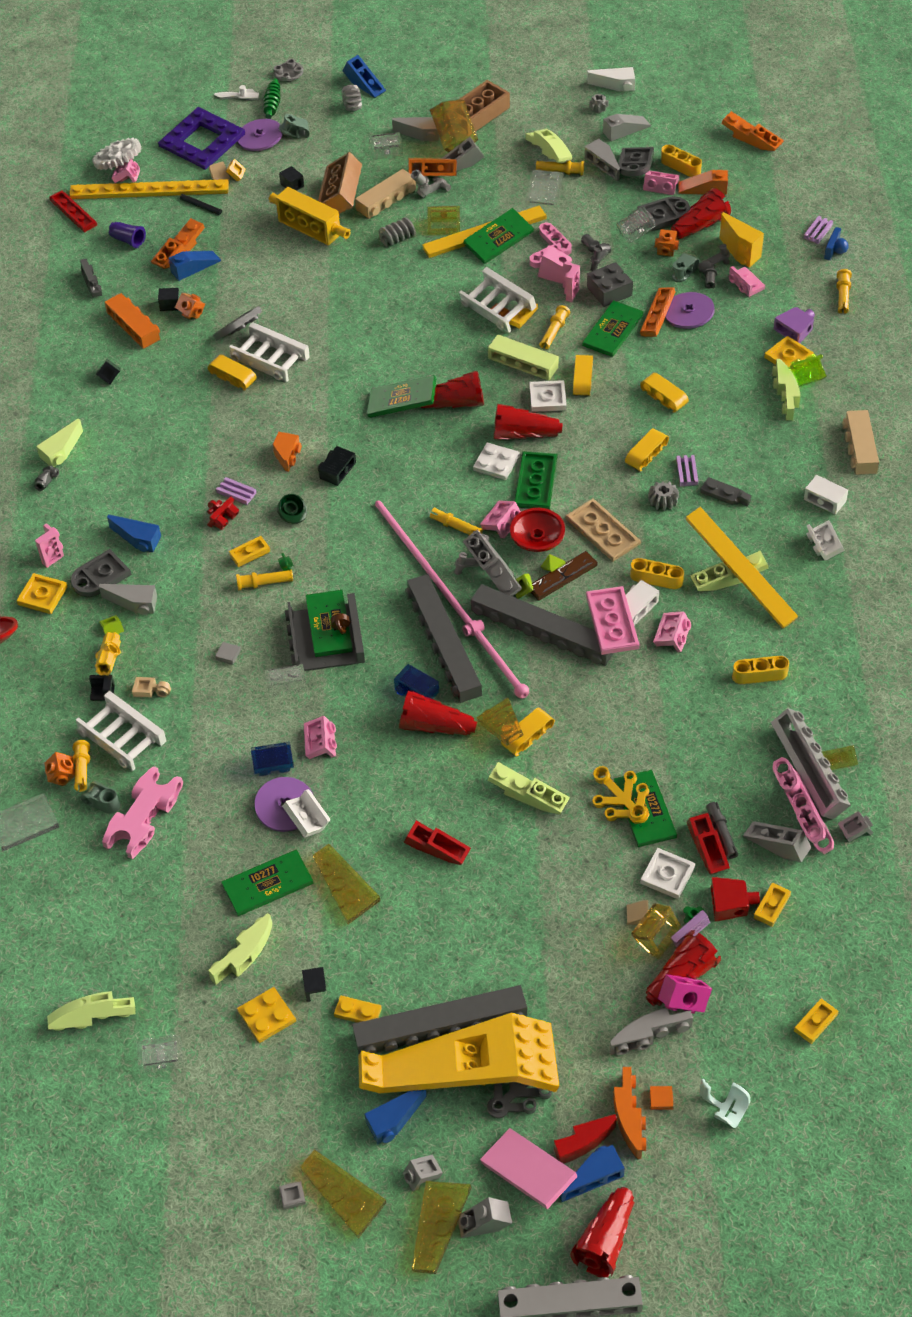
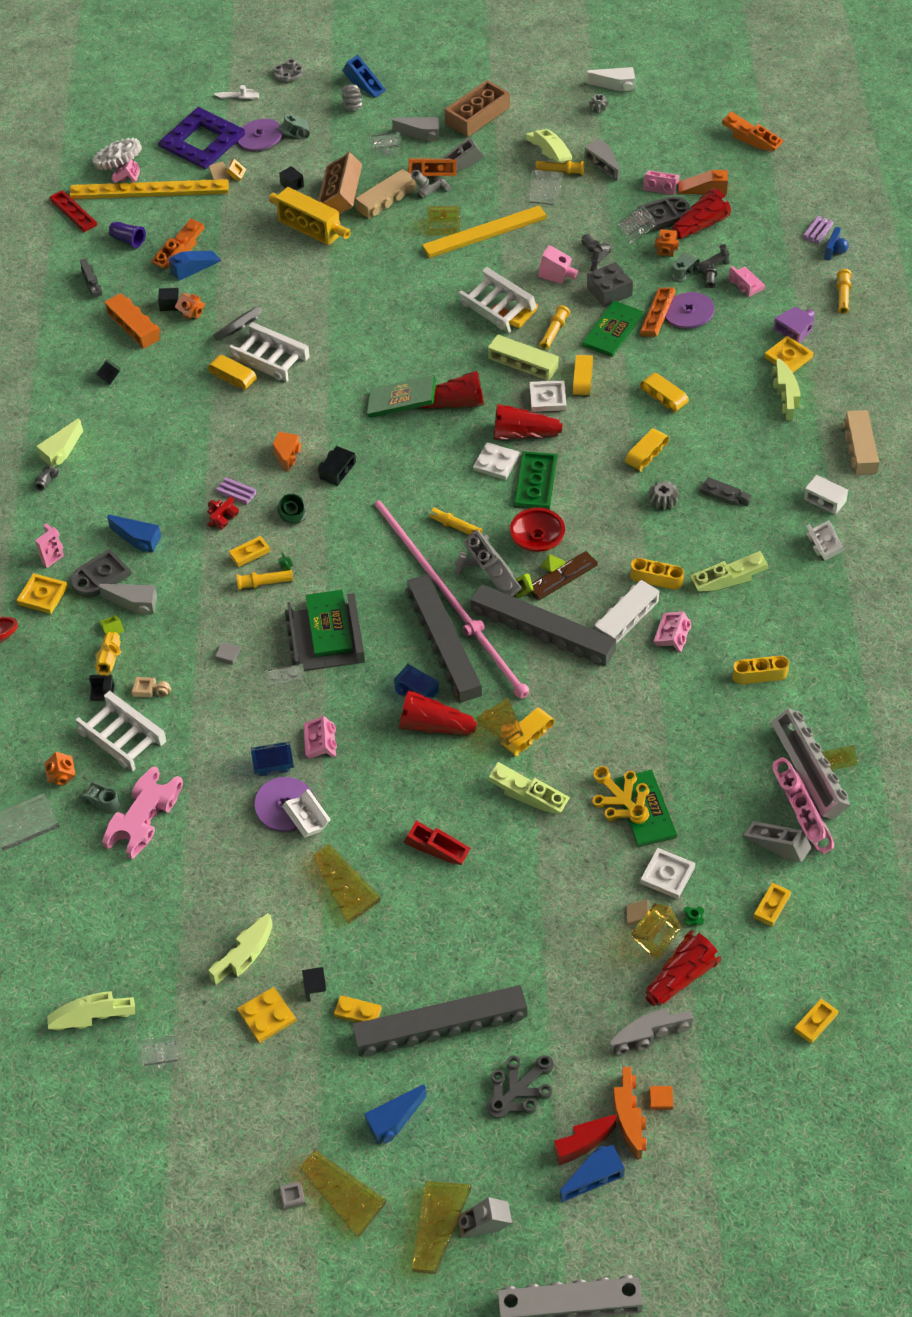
(81, 759): yellow pin -> none
(193, 201): black bar -> none
(267, 882): green tile -> none
(272, 98): green piece -> none
(340, 622): reddish brown tile -> none
(396, 230): light grey piece -> none
(421, 1170): light grey bracket -> none
(453, 123): clear yellow slope -> none
(482, 1054): yellow wing -> none
(498, 236): green tile -> none
(501, 517): bright pink bracket -> none
(528, 1168): bright pink tile -> none
(535, 258): bright pink beam -> none
(571, 280): bright pink bracket -> none
(603, 530): tan tile -> none
(604, 1235): red cone -> none
(612, 620): bright pink tile -> none
(623, 125): light grey slope -> none
(635, 161): dark grey plate -> none
(681, 160): yellow beam -> none
(684, 994): dark pink brick -> none
(685, 459): lavender tile -> none
(697, 923): lavender tile -> none
(708, 843): red slope -> none
(719, 824): dark grey pin -> none
(731, 898): red torso -> none
(736, 1093): light aqua helmet -> none
(741, 240): yellow slope -> none
(741, 567): yellow tile -> none
(808, 370): clear neon green bracket -> none
(855, 826): light grey bracket -> none

